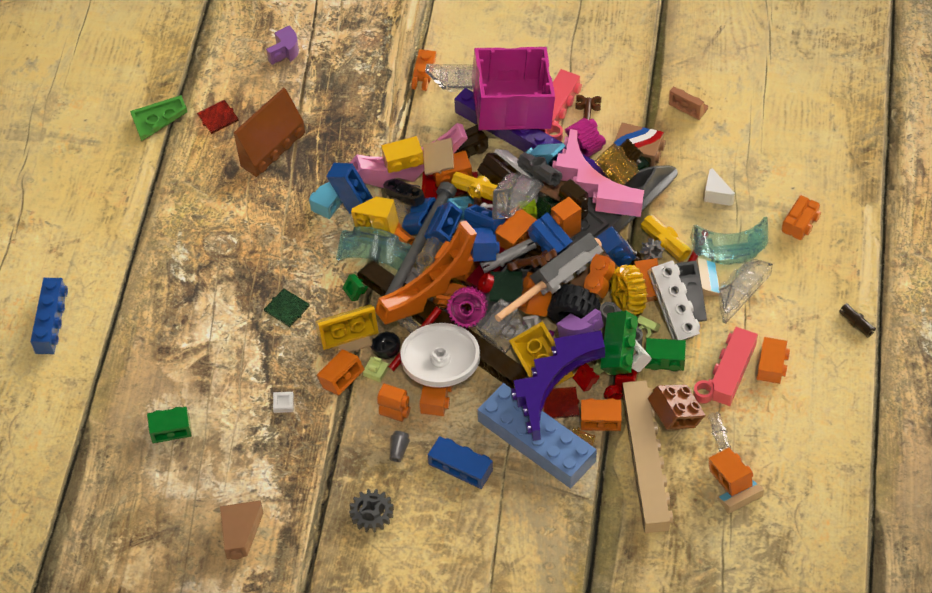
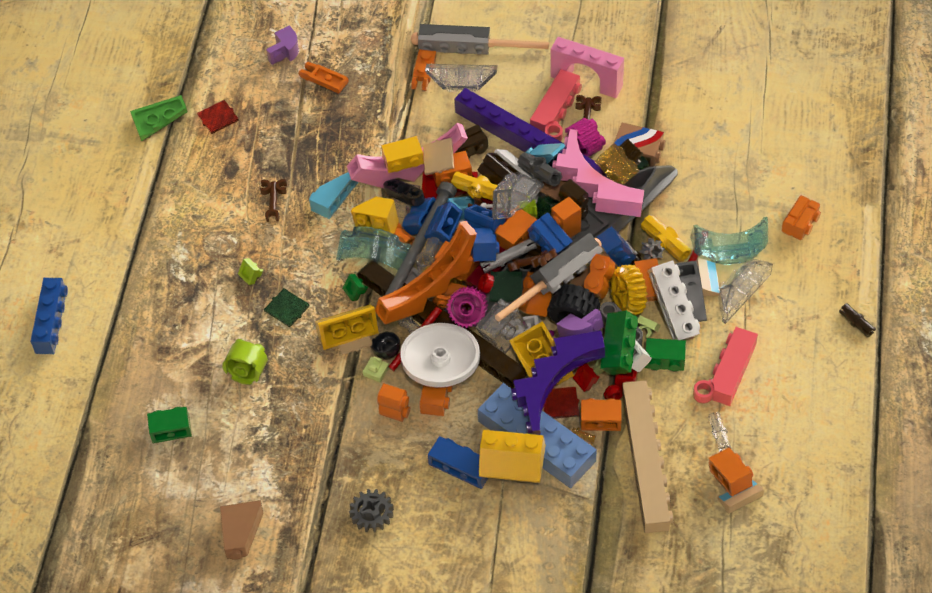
(245, 361): none -> lime brick
(249, 271): none -> lime tile
(268, 133): dark orange slope -> none
(273, 188): none -> reddish brown bar
(283, 402): white tile -> none
(324, 77): none -> orange hinge
(340, 372): orange brick -> none
(348, 185): blue brick -> none
(398, 445): flat silver cone -> none
(464, 39): none -> piece
(511, 456): none -> yellow slope
(512, 88): dark pink tile -> none
(607, 65): none -> bright pink arch
(676, 406): dark orange brick -> none
(687, 103): nougat bracket -> none
(717, 190): white slope -> none
(772, 360): orange brick -> none

